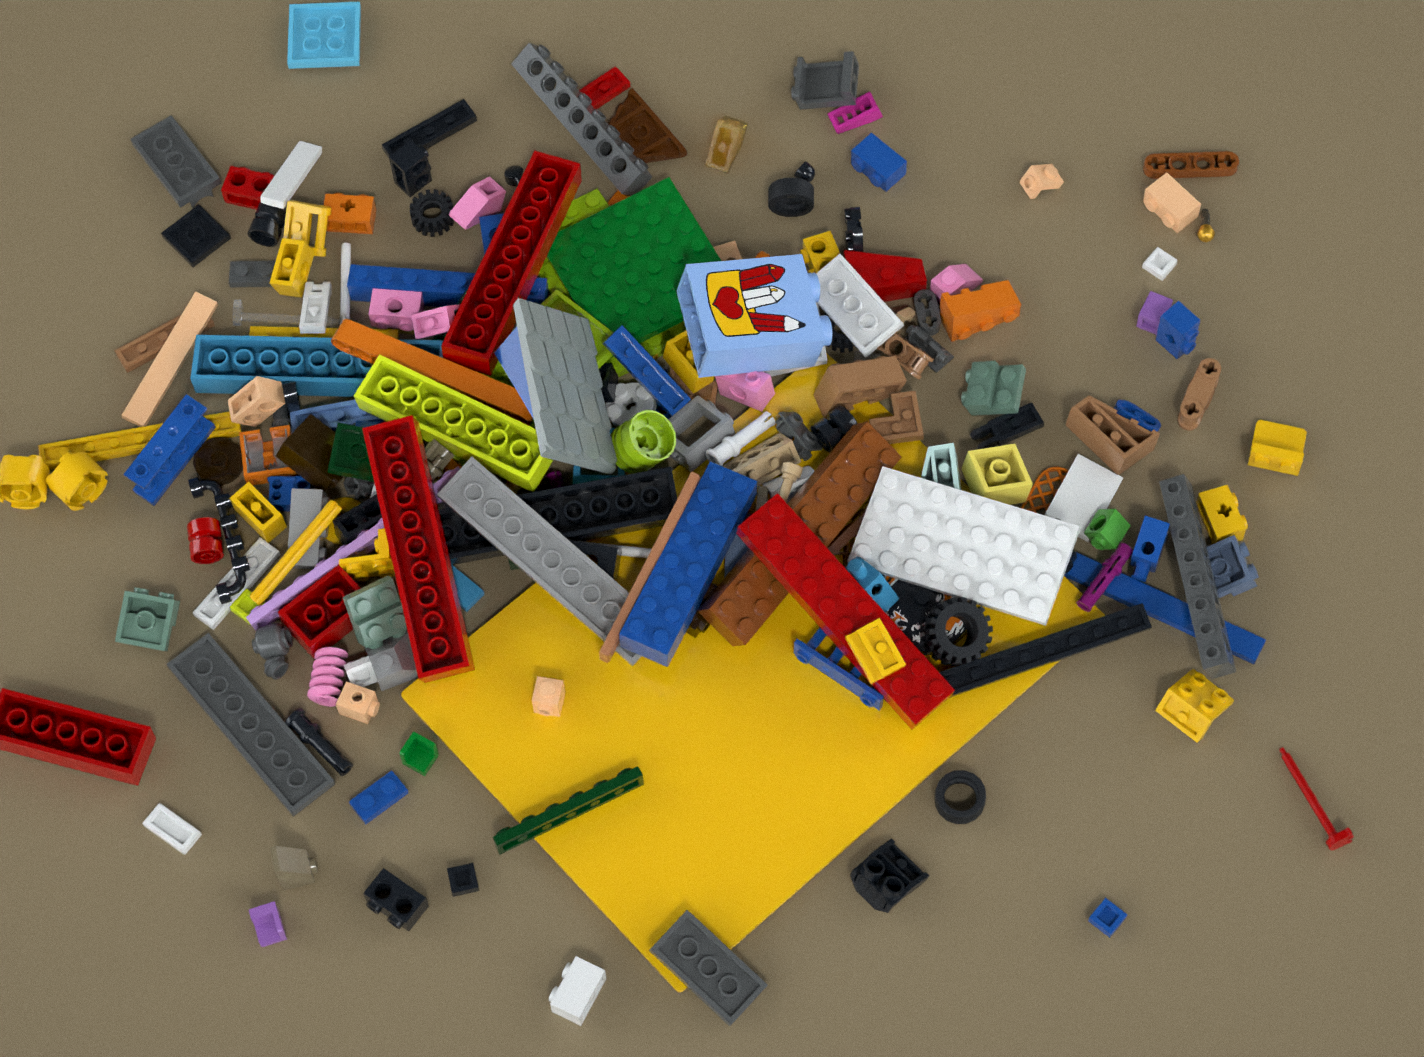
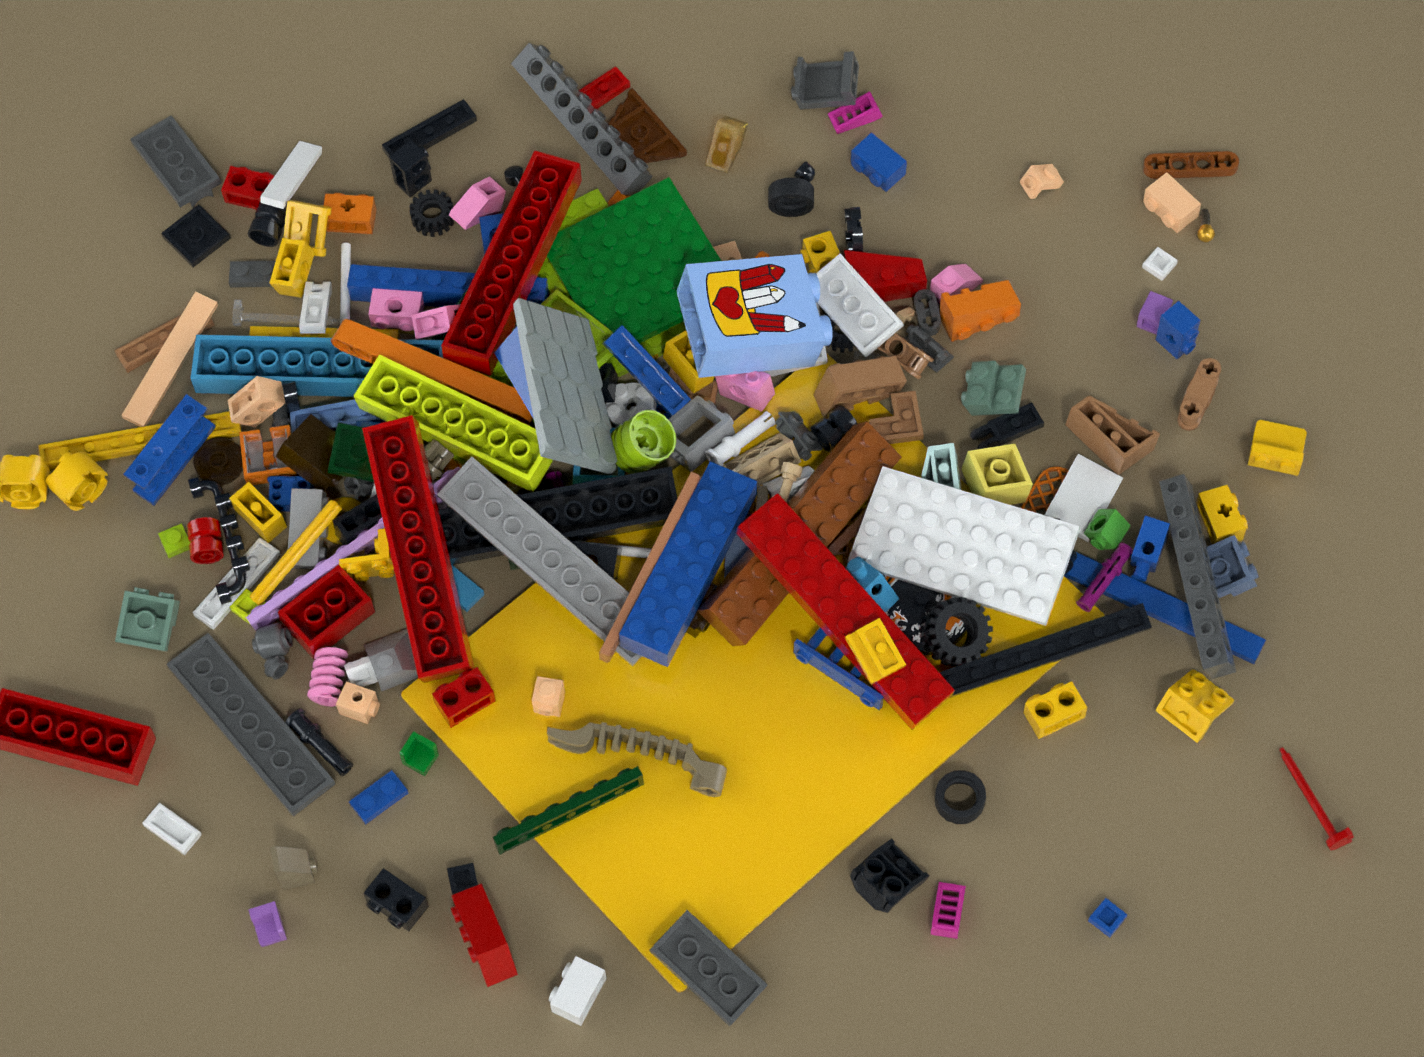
(174, 540): none -> lime plate
(324, 35): medium azure plate -> none
(376, 613): sand green plate -> none
(468, 702): none -> red brick
(484, 935): none -> red wedge
(707, 776): none -> dark tan piece
(942, 929): none -> dark pink slope
(1059, 715): none -> yellow brick
(1129, 410): blue plate -> none

